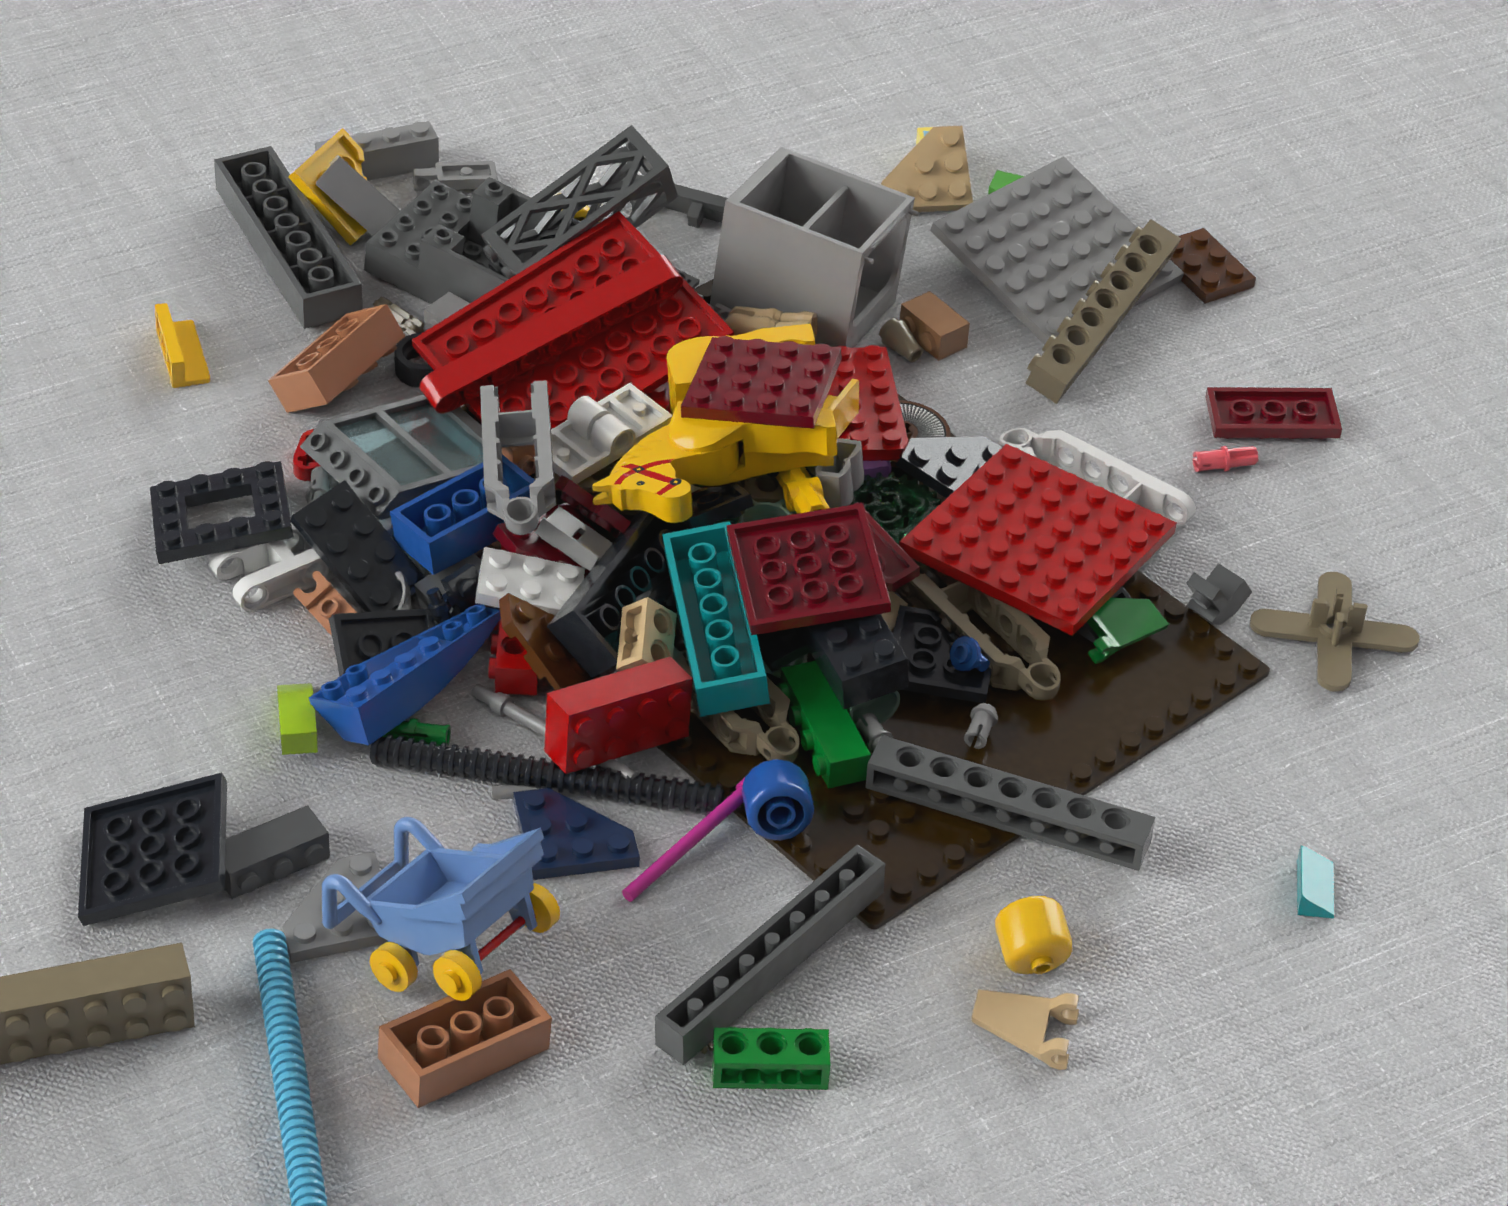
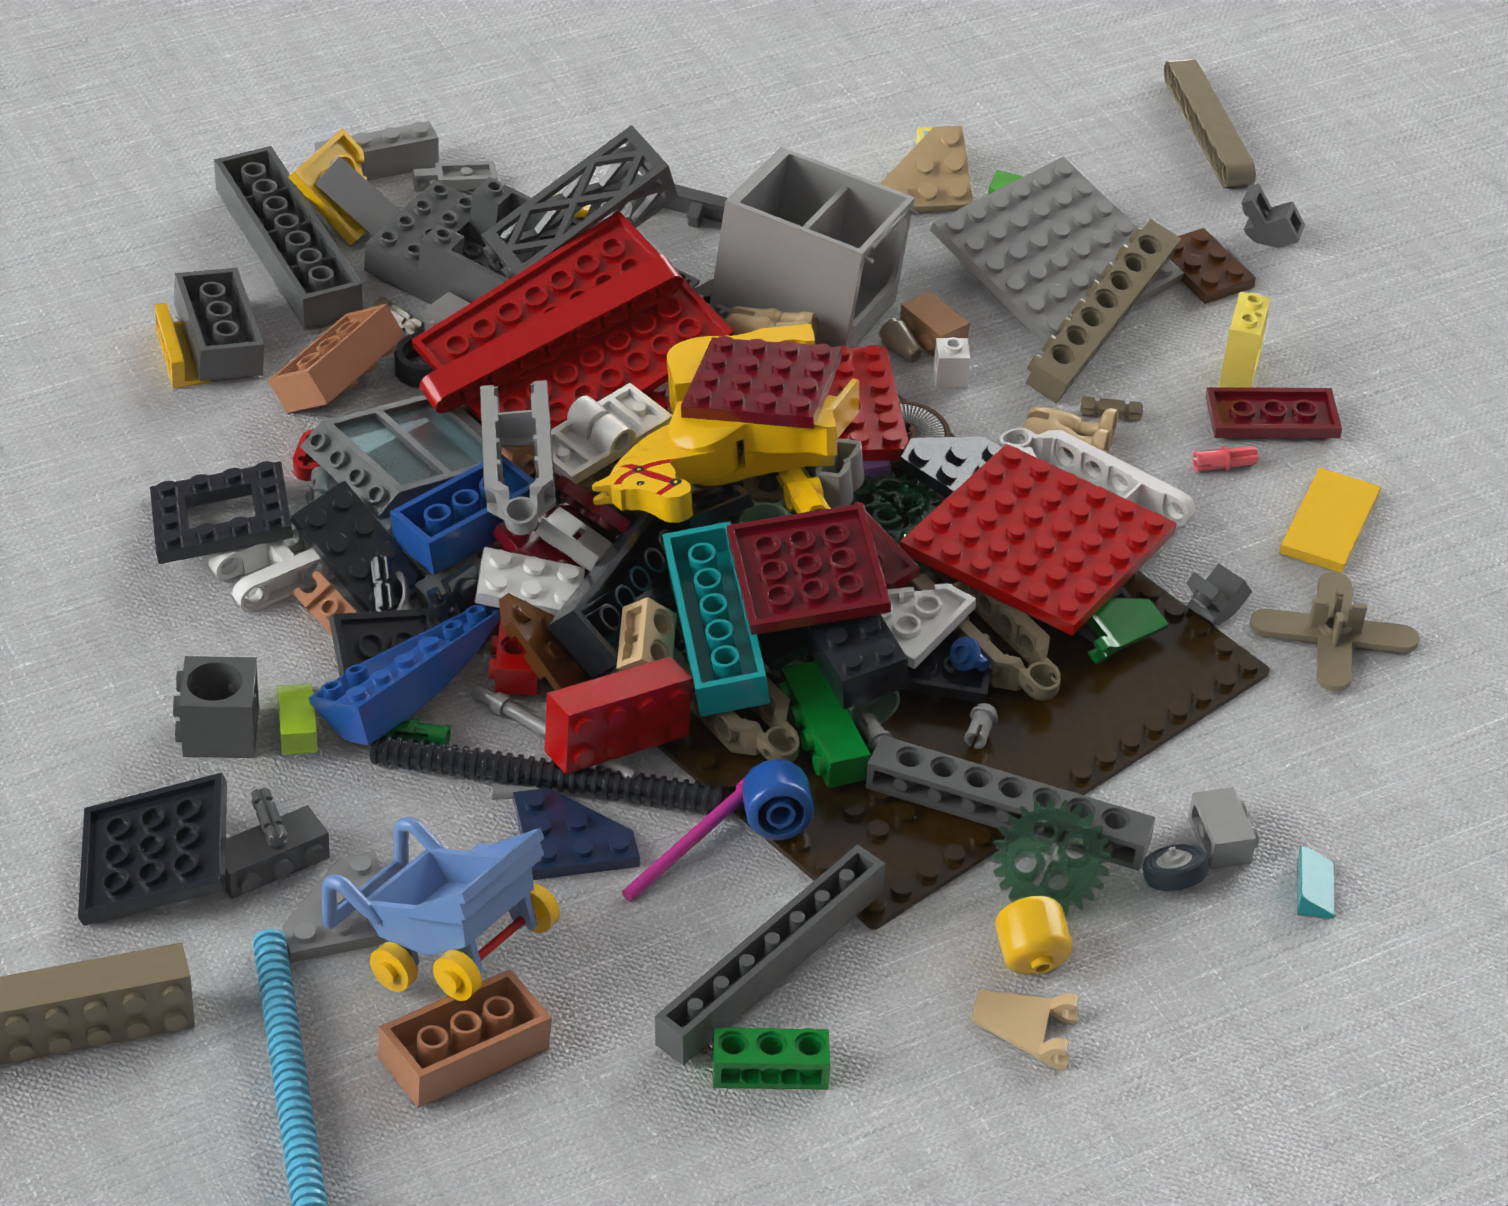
(217, 707): none -> dark grey brick
(218, 324): none -> dark grey brick
(269, 818): none -> dark grey axle
(382, 579): none -> black piece
(926, 617): none -> white plate
(951, 362): none -> white brick
(1022, 843): none -> clear green gear
(1098, 434): none -> tan piece
(1132, 410): none -> dark tan axle
(1175, 867): none -> black wheel
(1209, 123): none -> dark tan beam
(1222, 828): none -> light grey brick
(1245, 340): none -> light yellow window
(1270, 225): none -> dark grey brick
(1330, 520): none -> yellow tile

